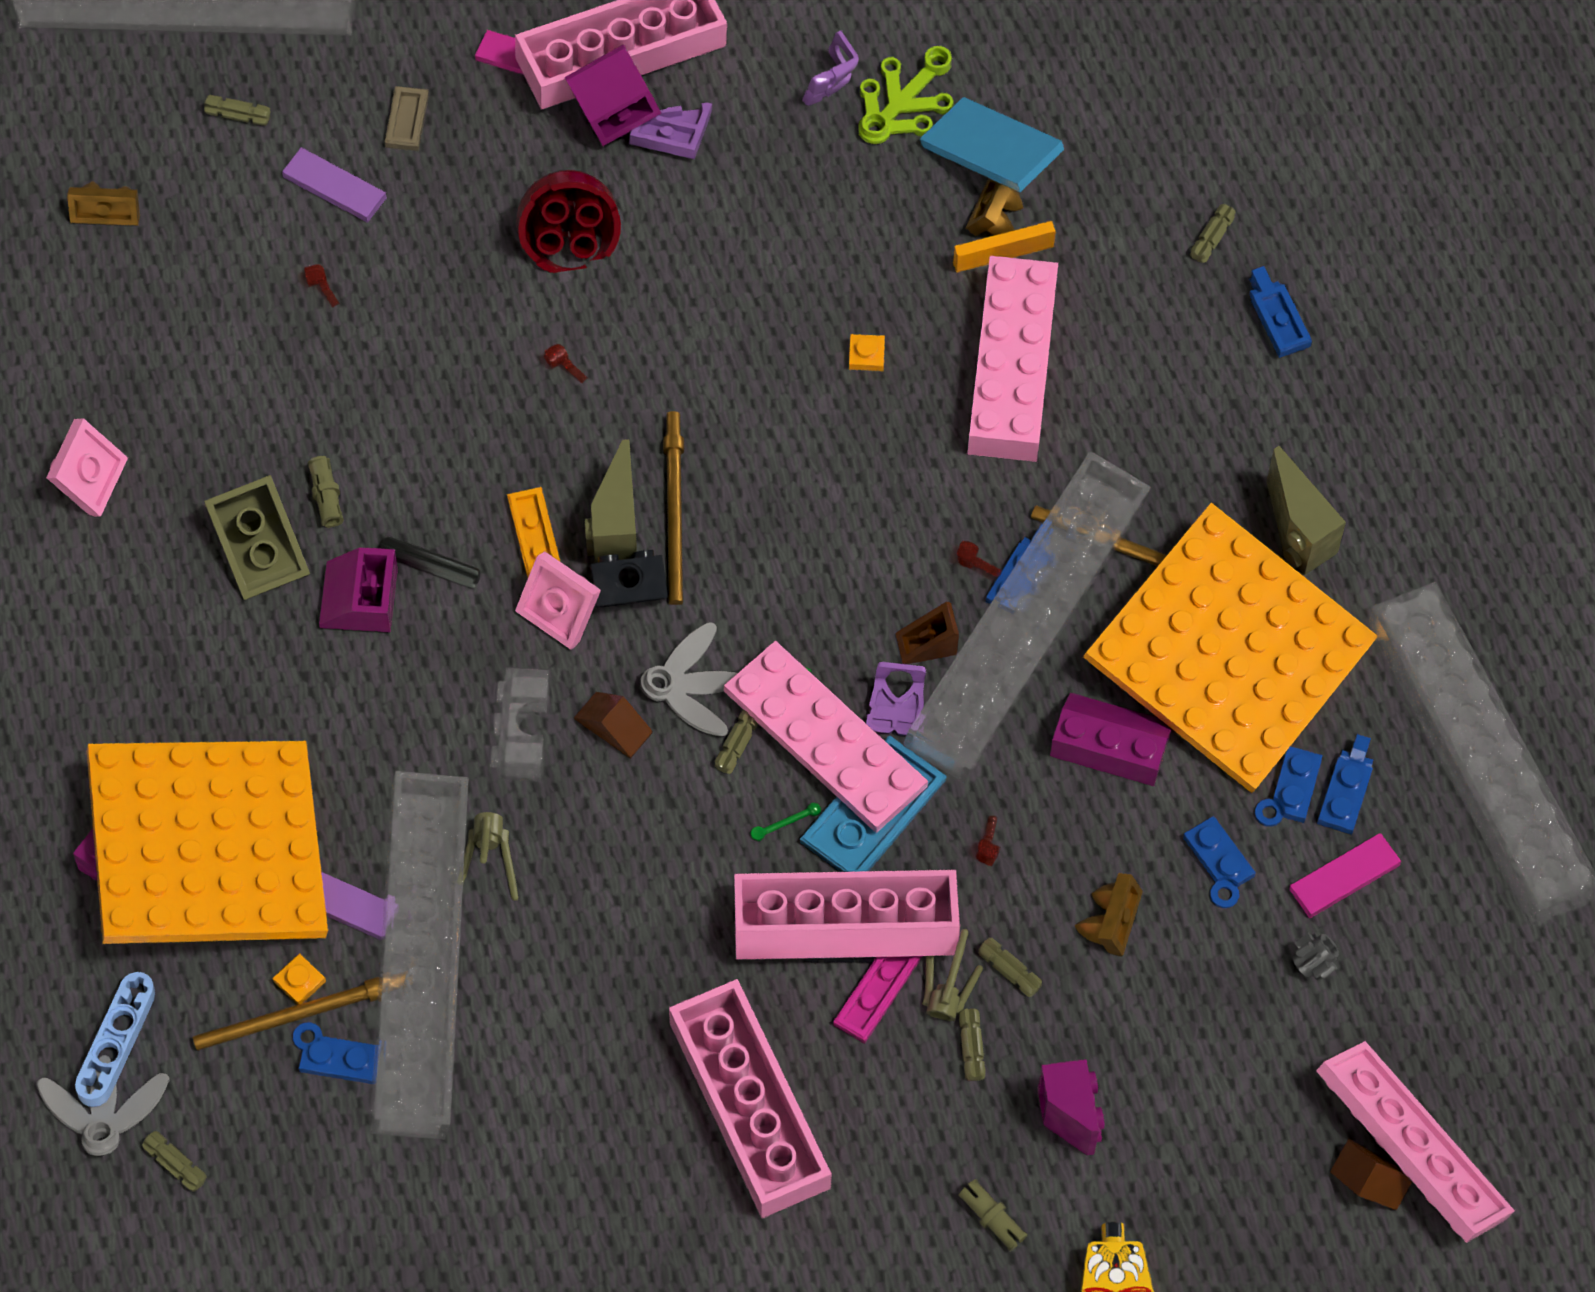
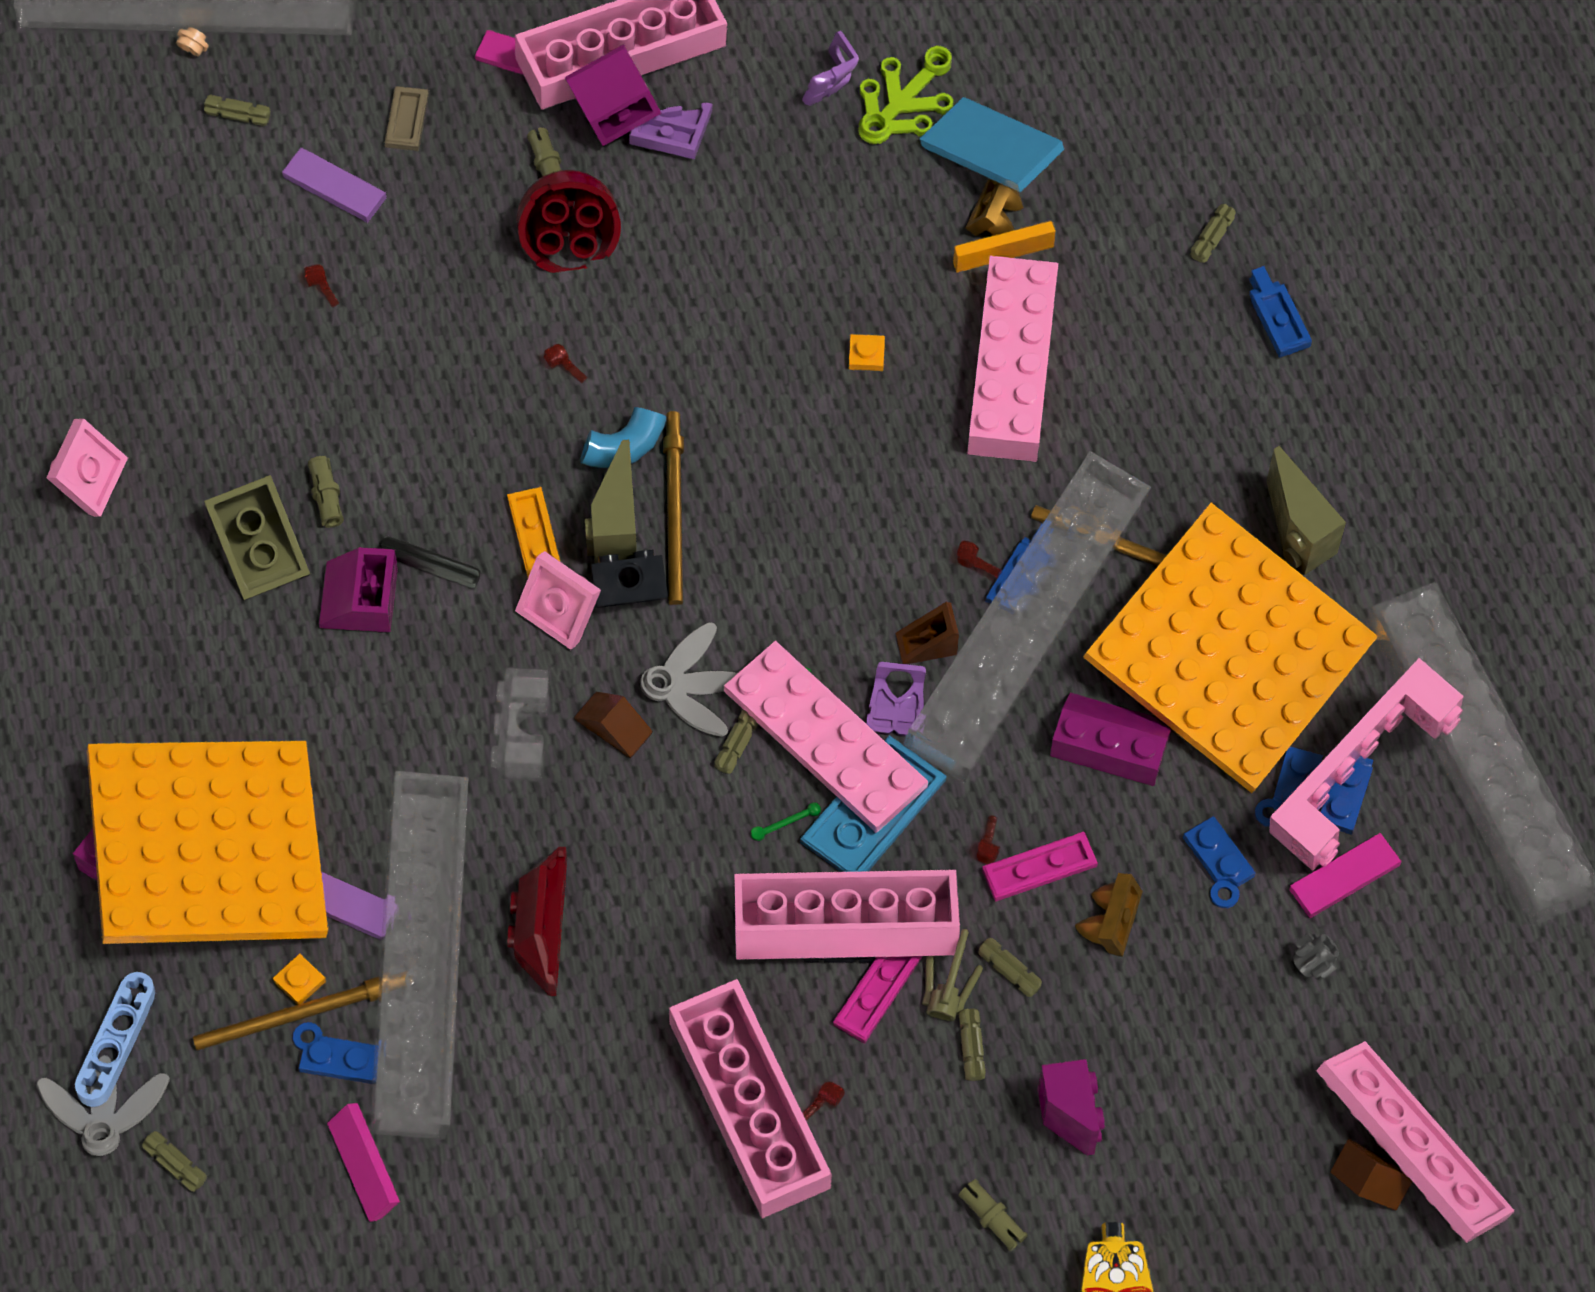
(103, 206): pearl gold tile -> none
(192, 41): none -> light nougat plate
(363, 1162): none -> dark pink tile
(487, 834): olive plant -> none
(540, 919): none -> dark red wedge
(546, 158): none -> olive pin
(641, 431): none -> dark azure cylinder
(829, 1093): none -> clear red hand
(1039, 866): none -> dark pink tile
(1423, 698): none -> bright pink plate

